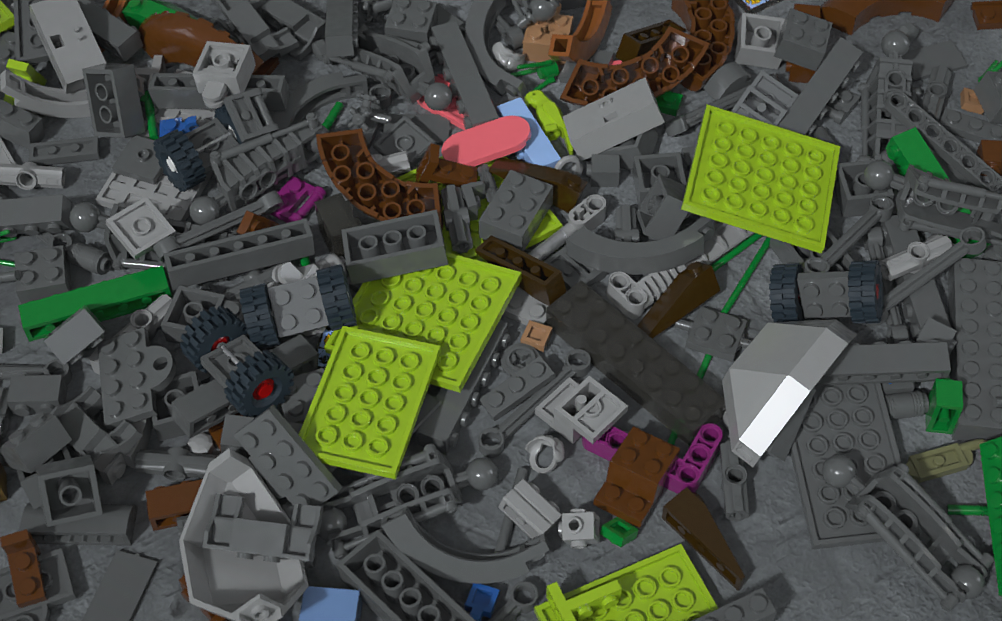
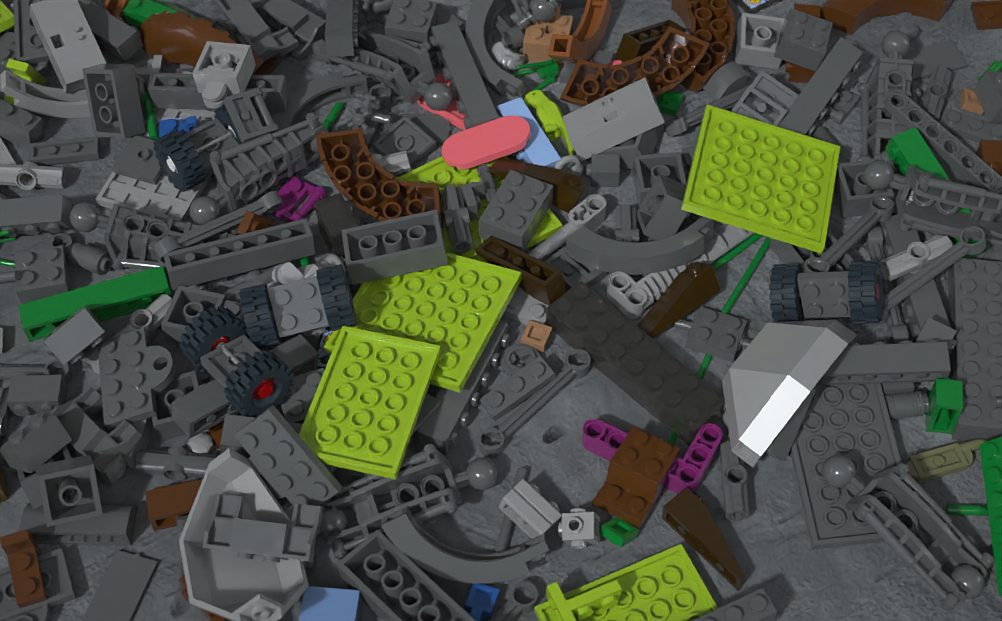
(140, 227): light grey plate -> none
(443, 170): reddish brown bracket -> none
(535, 446): light grey piece -> none
(581, 410): light grey bracket -> none

